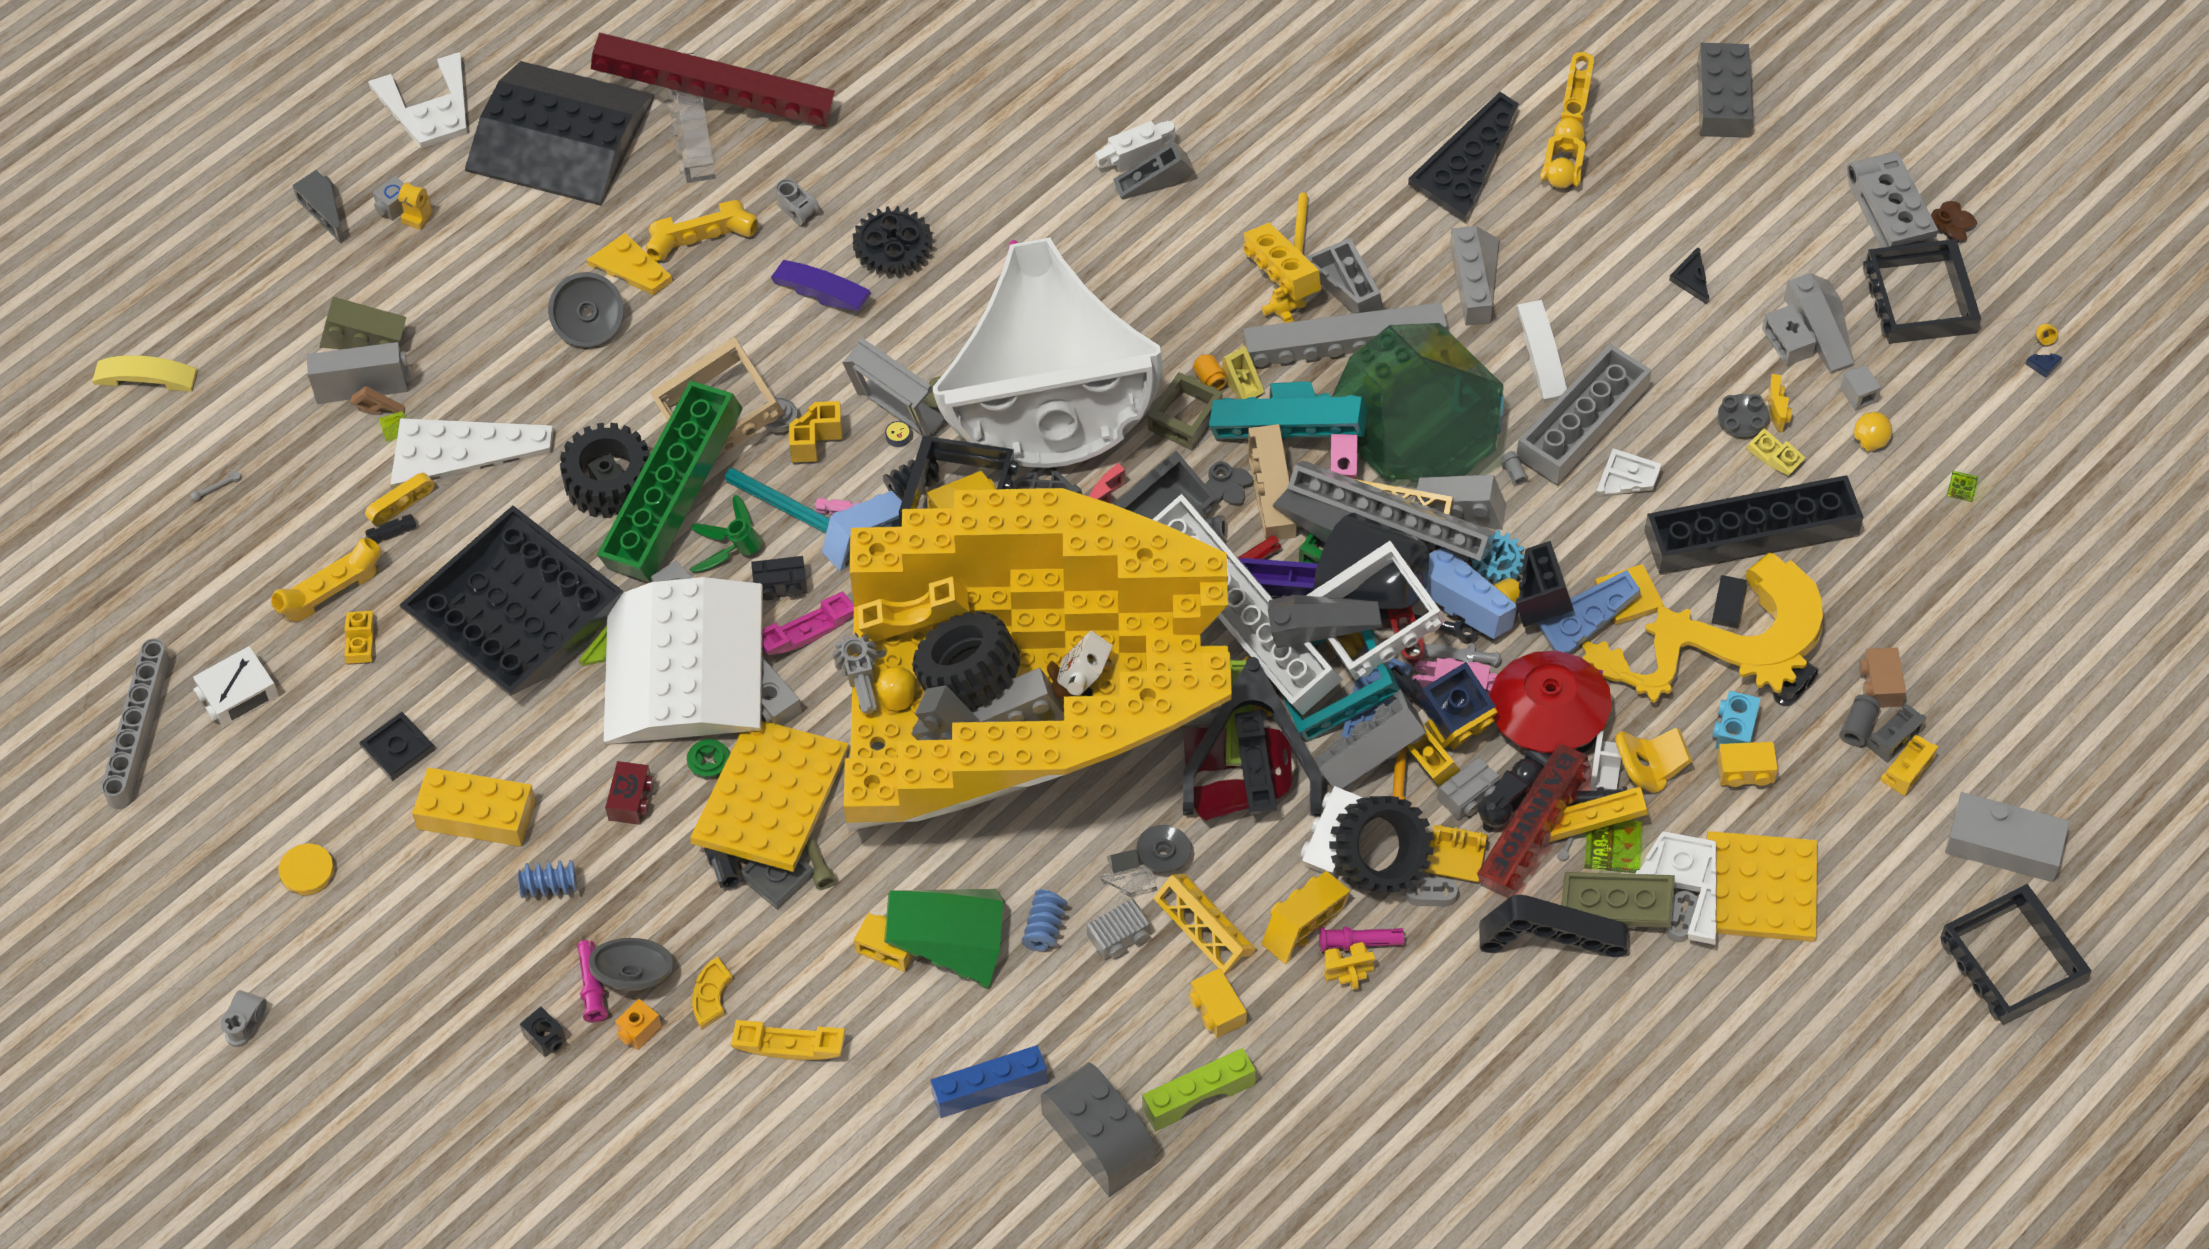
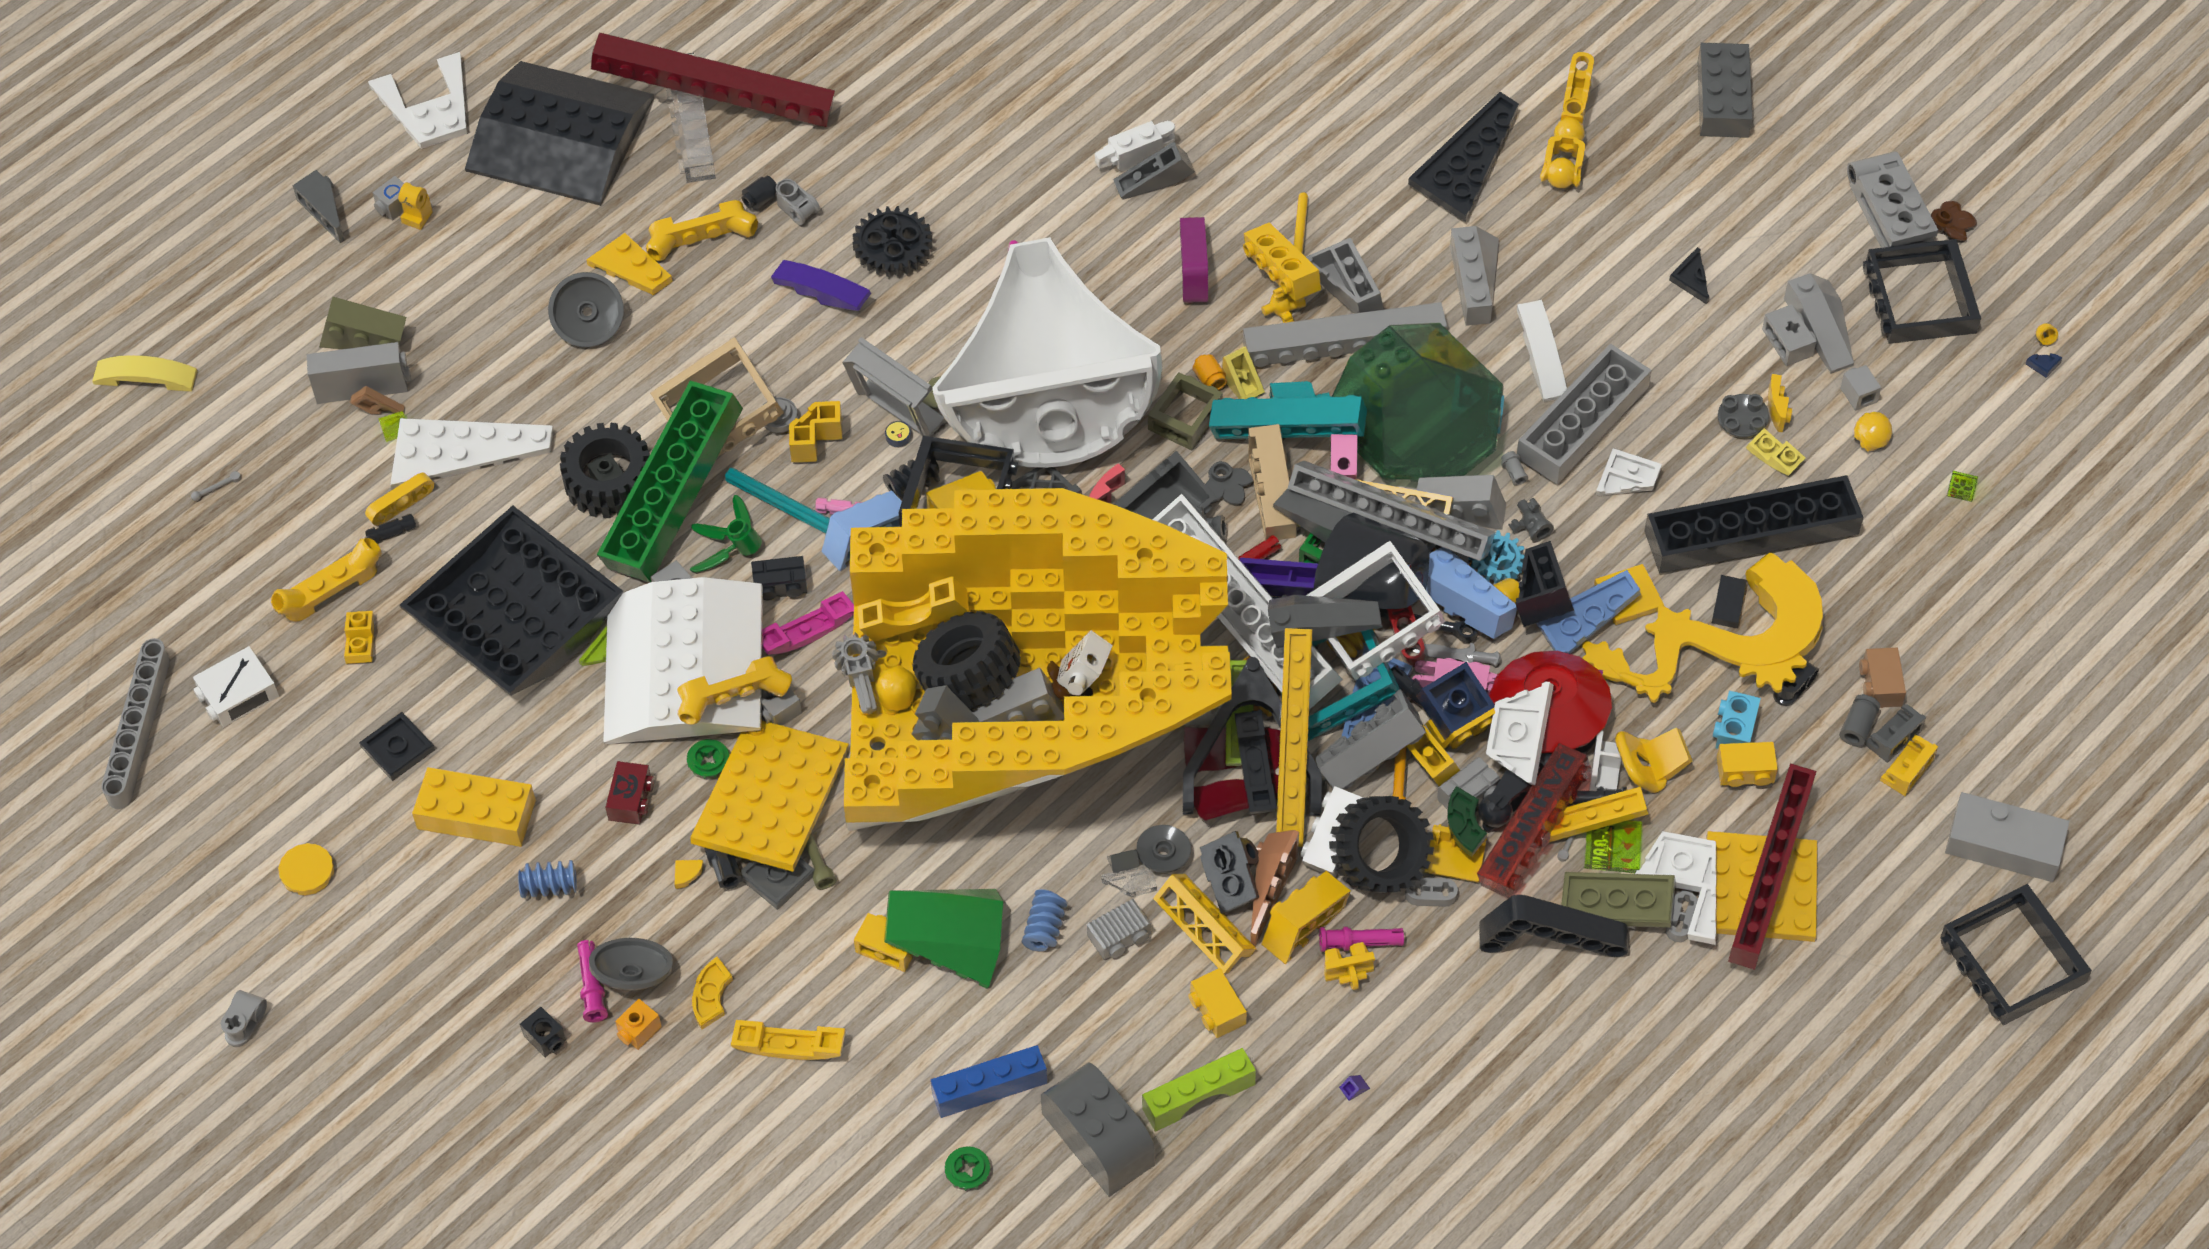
(687, 871): none -> yellow tile
(759, 192): none -> black brick
(760, 674): none -> yellow plate
(972, 1157): none -> green gear
(1194, 259): none -> magenta beam
(1228, 869): none -> piece
(1273, 869): none -> nougat wedge
(1294, 731): none -> yellow tile
(1354, 1086): none -> dark purple piece
(1463, 823): none -> dark green tile
(1520, 730): none -> white wing
(1532, 520): none -> dark grey piece
(1772, 866): none -> dark red brick

